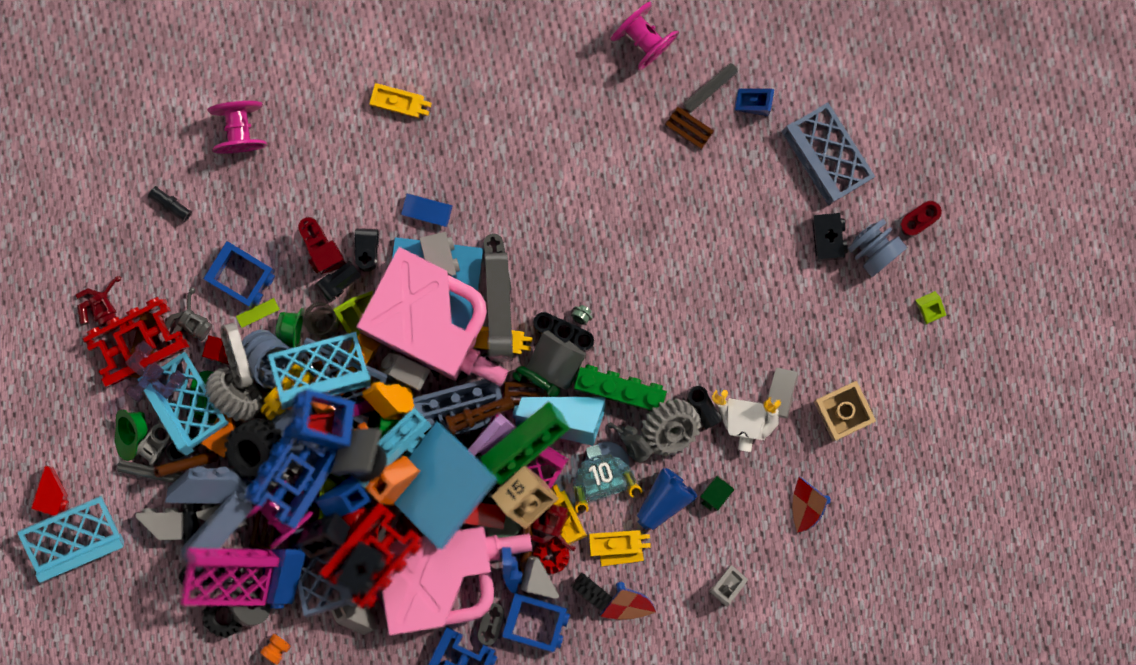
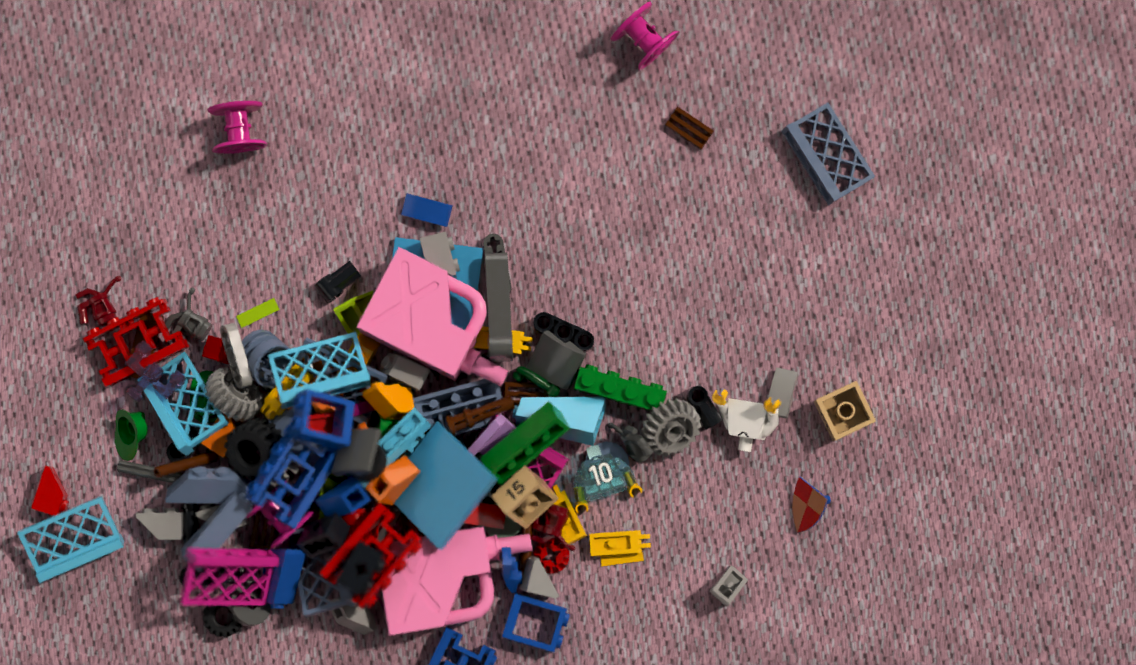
(153, 445): light grey piece -> none
(169, 204): black pin -> none
(220, 263): blue window -> none
(275, 649): orange wheel -> none
(289, 328): green piece -> none
(324, 253): dark red brick -> none
(325, 316): clear smoke helmet -> none
(366, 244): black piece -> none
(398, 101): yellow hinge -> none
(496, 625): dark grey beam -> none
(581, 314): sand green plate -> none
(591, 591): black tyre -> none
(628, 604): shield -> none
(665, 499): blue cone -> none
(710, 87): dark grey axle -> none
(716, 494): dark green brick -> none
(754, 101): blue slope -> none
(821, 226): black brick -> none
(877, 247): sand blue wheel -> none
(920, 218): dark red plate -> none
(931, 307): lime slope -> none

